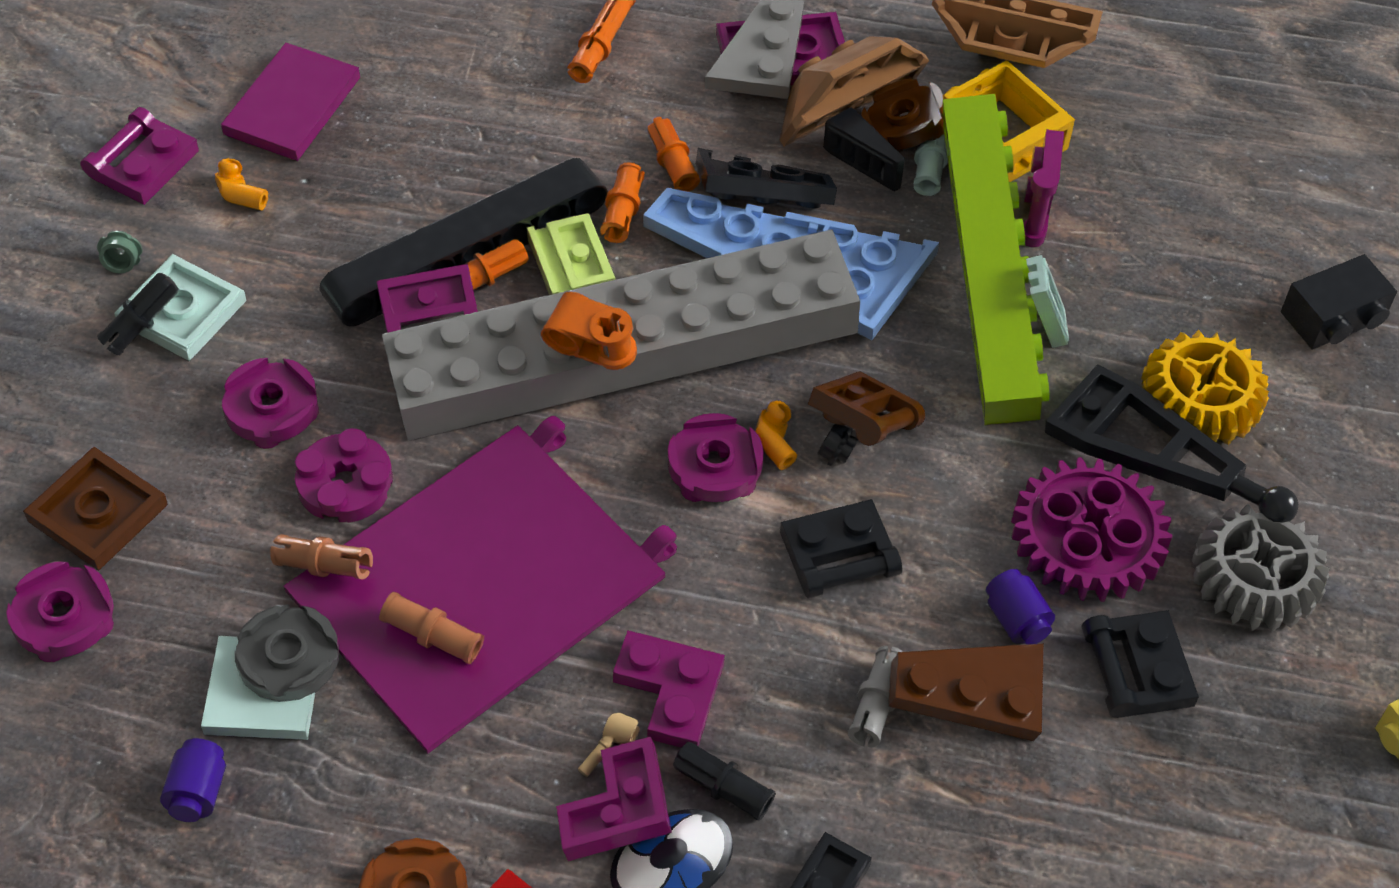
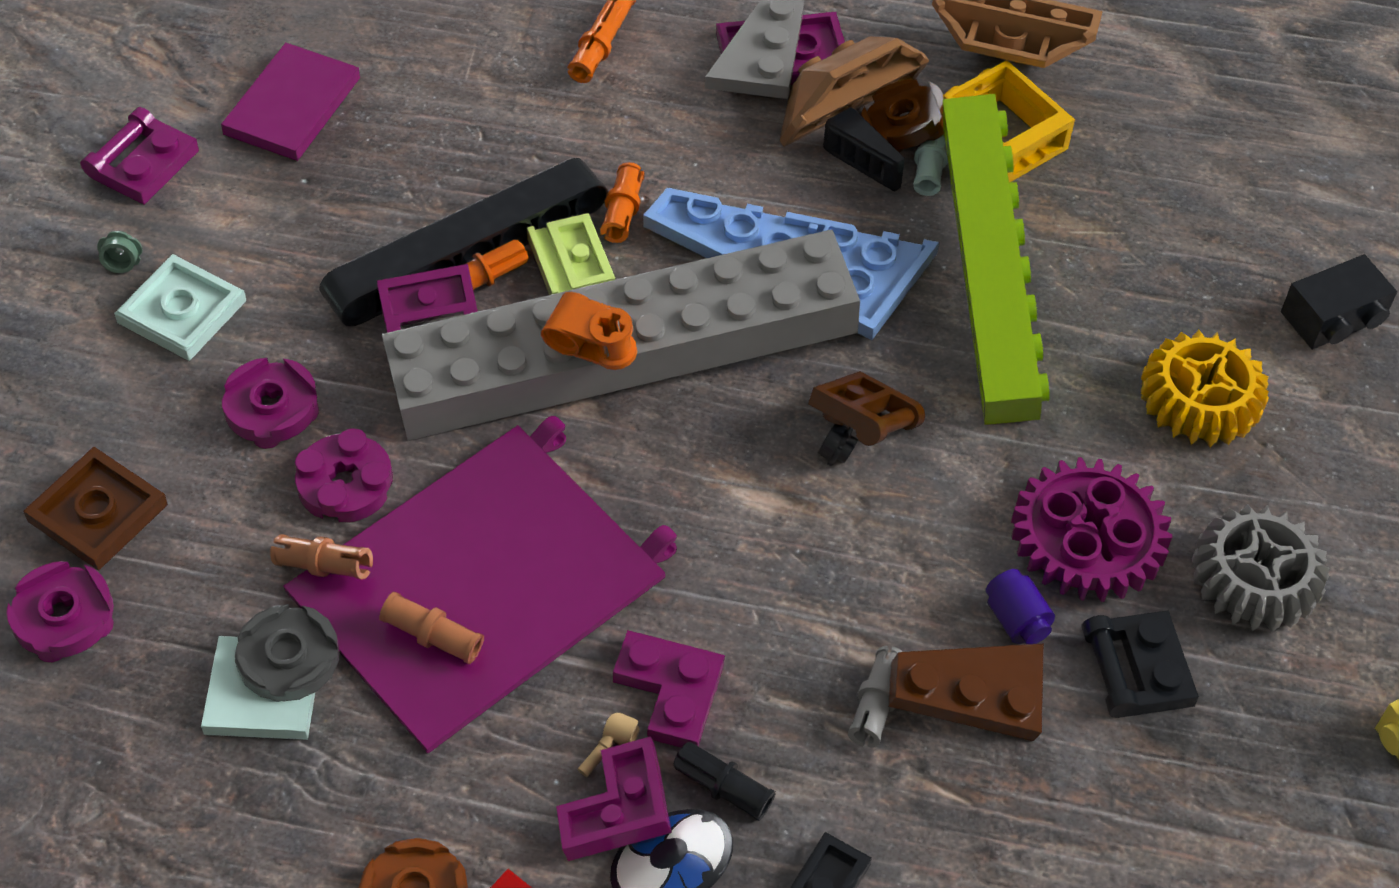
(138, 313): black axle -> none
(193, 780): dark purple brick -> none
(235, 190): light orange arm -> none
(673, 154): orange axle -> none
(712, 481): magenta plate -> none
(748, 178): black wing -> none
(771, 431): light orange arm -> none
(836, 537): black plate -> none
(1042, 186): magenta plate -> none
(1047, 301): light aqua tile -> none
(1104, 396): black plate -> none

